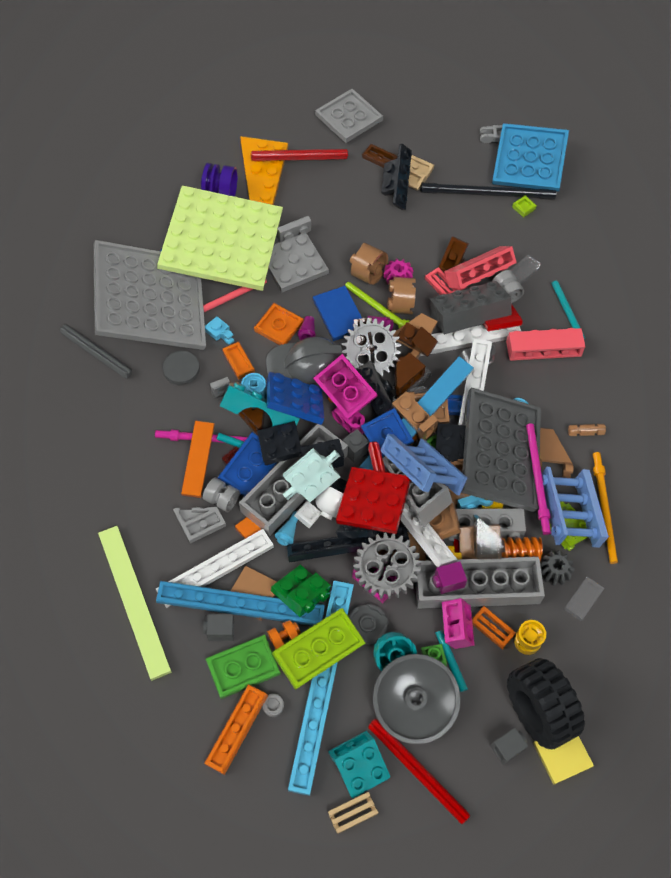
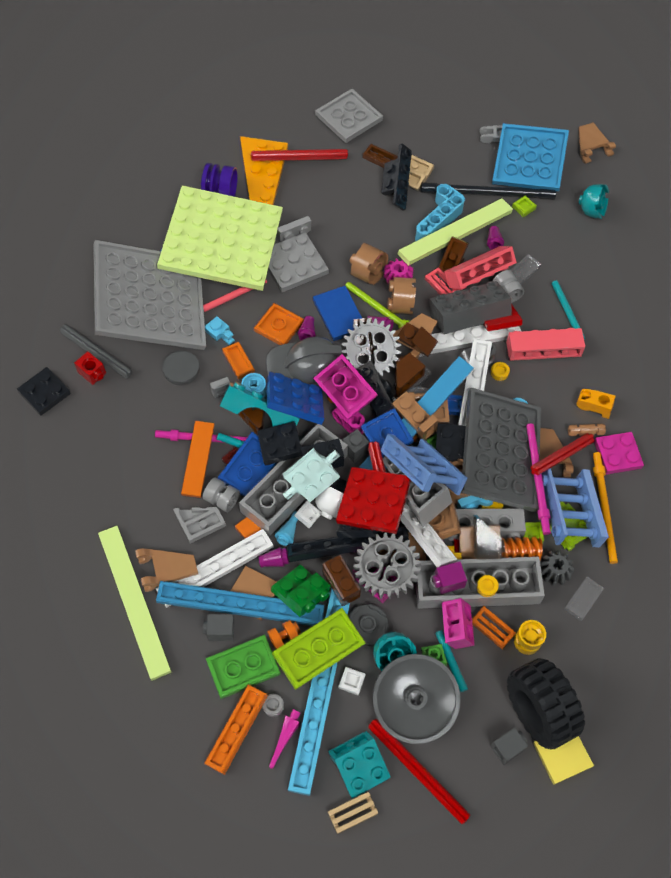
(43, 391): none -> black plate
(88, 362): none -> red brick
(167, 566): none -> medium nougat flag
(274, 558): none -> magenta cone
(289, 727): none -> dark pink piece
(341, 580): none -> reddish brown brick
(352, 681): none -> white tile
(450, 206): none -> medium azure beam
(458, 229): none -> yellowish green tile
(487, 586): none -> yellow tile
(494, 238): none -> magenta cone
(500, 371): none -> yellow tile
(534, 529): none -> lime tile
(562, 454): none -> red axle
(592, 138): none -> medium nougat flag
(594, 201): none -> teal cylinder
(596, 401): none -> light orange leg
(619, 453): none -> dark pink plate

